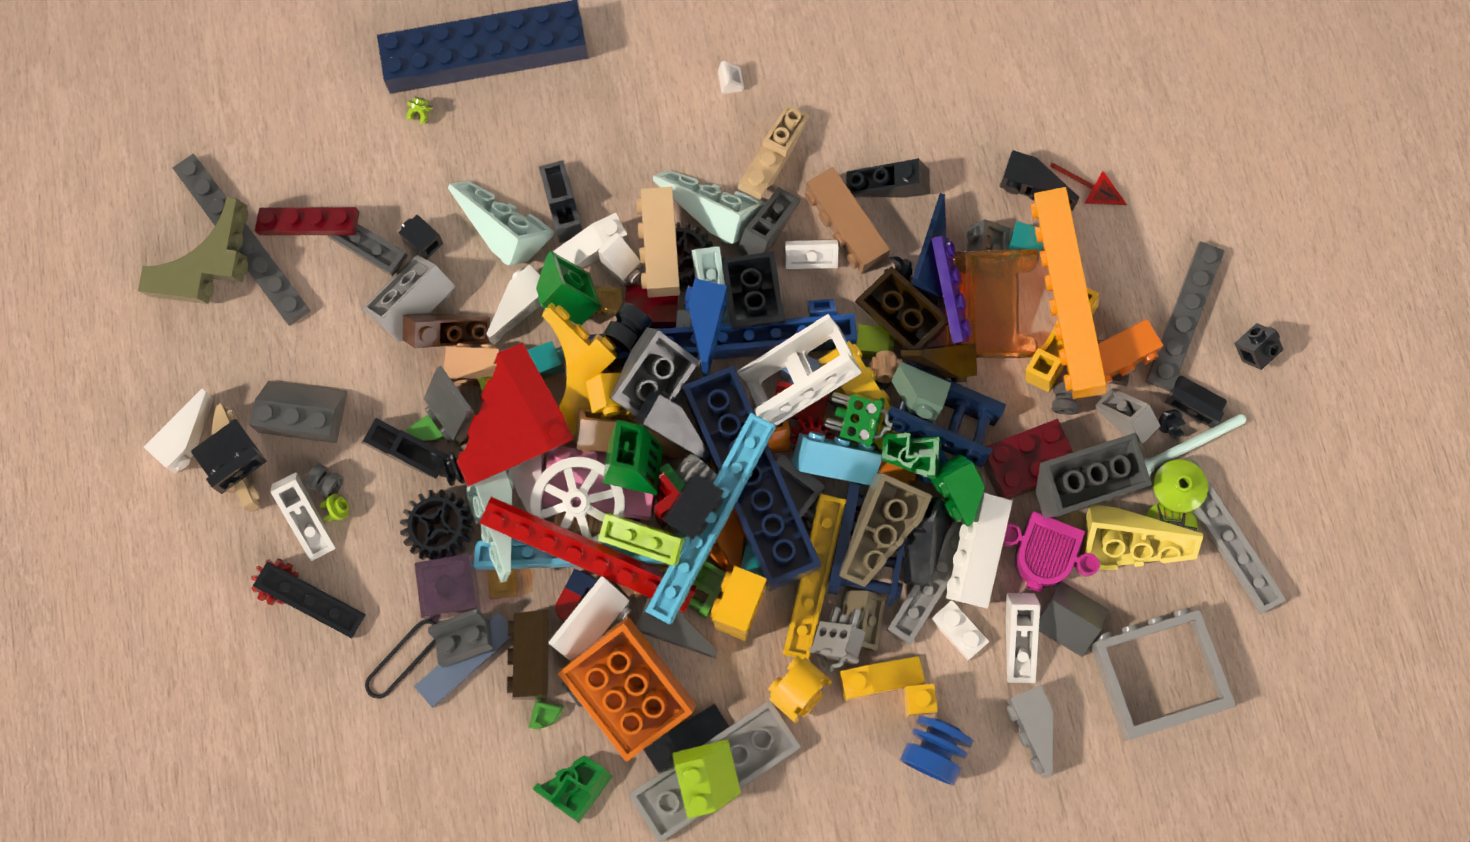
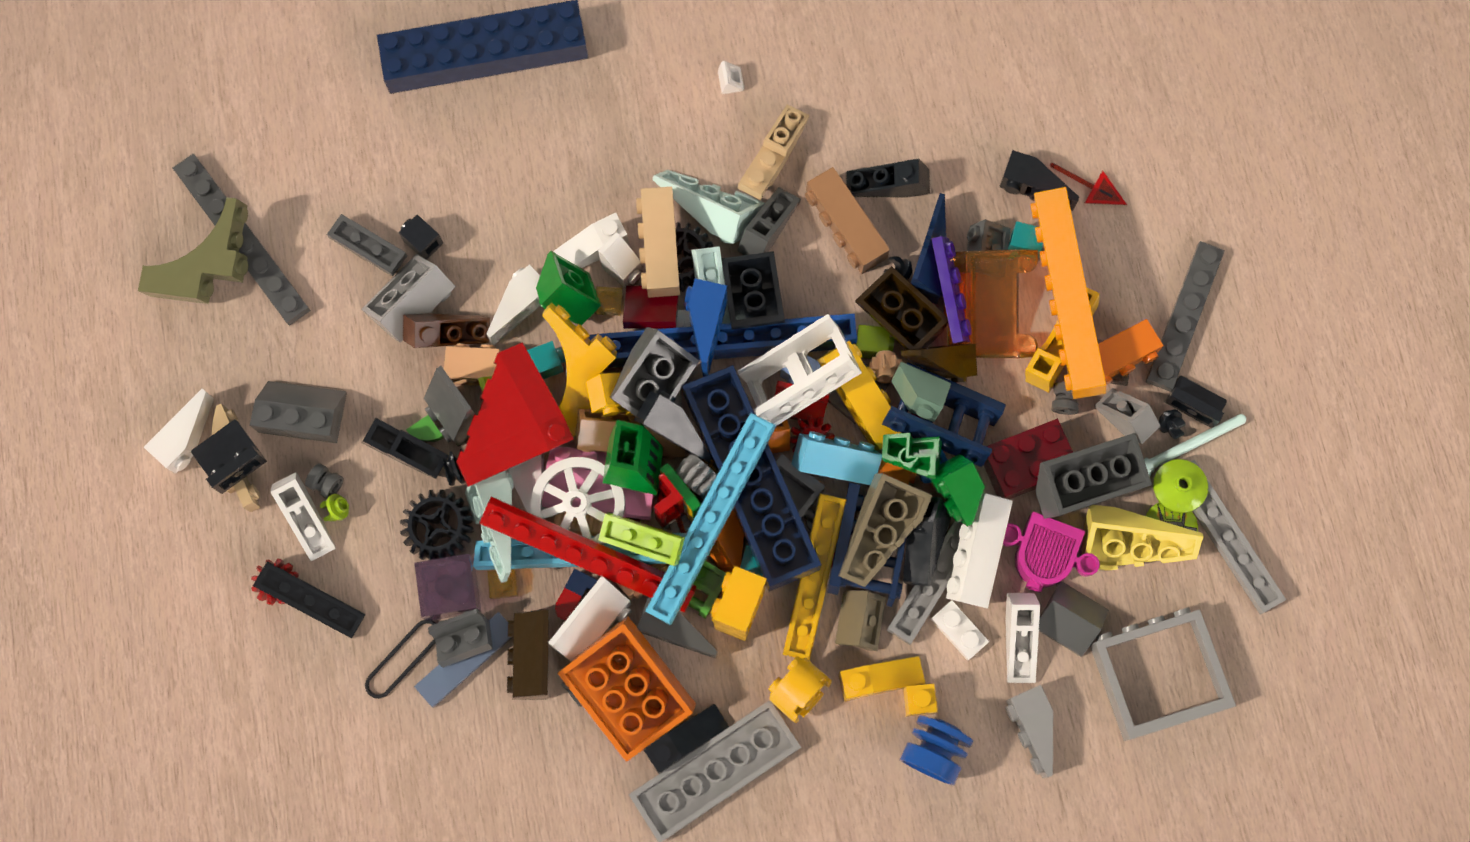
(307, 221): dark red plate -> none
(421, 106): lime plate -> none
(504, 230): light aqua wedge -> none
(544, 715): bright green tile -> none
(561, 200): black slope -> none
(575, 787): green slope -> none
(629, 324): black wheel -> none
(694, 505): black brick -> none
(706, 777): lime slope -> none
(811, 254): white plate -> none
(821, 307): blue plate -> none
(838, 640): light grey piece -> none
(869, 416): green piece -> none
(1259, 346): black brick -> none

